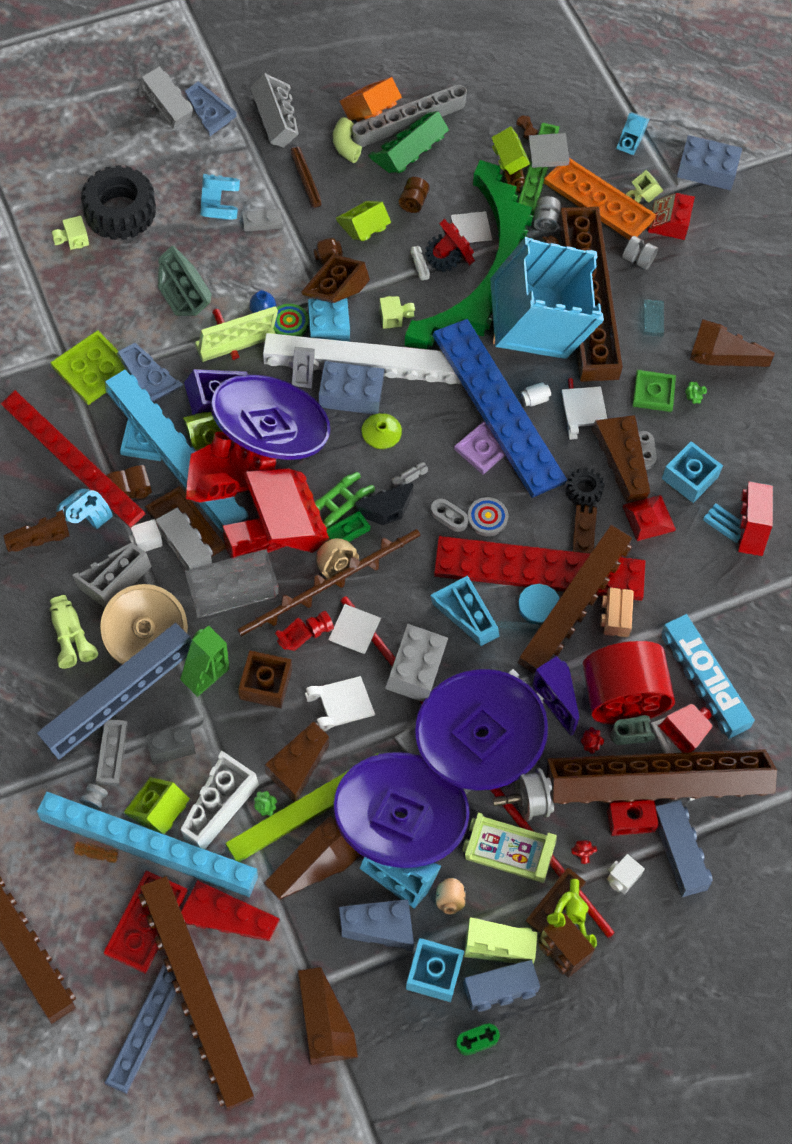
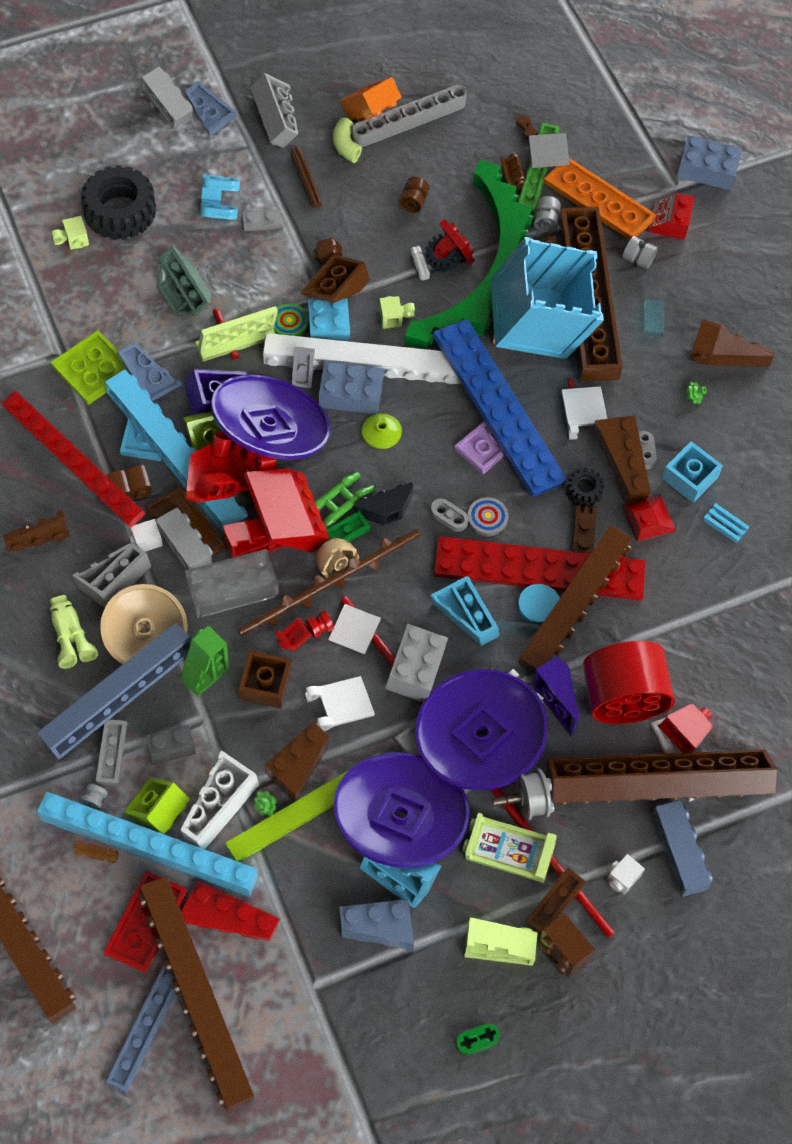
(88, 506): medium azure piece -> none
(261, 301): blue brick -> none
(317, 858): reddish brown wedge -> none
(327, 1028): reddish brown wedge -> none
(364, 220): lime slope -> none
(410, 143): wedge -> none
(410, 474): light grey axle -> none
(434, 970): medium azure brick -> none
(450, 896): light nougat head -> none
(473, 226): white sticker -> none
(501, 986): sand blue brick -> none
(510, 150): lime brick -> none
(535, 394): white brick -> none
(575, 909): lime piece -> none
(583, 850): red plant -> none
(592, 740): red plant -> none
(618, 612): light nougat brick -> none
(623, 825): red brick -> none
(632, 133): medium azure slope -> none
(636, 731): sand green piece -> none
(646, 187): yellowish green brick -> none
(654, 391): bright green tile -> none
(707, 676): medium azure brick -> none
(756, 518): red wedge -> none

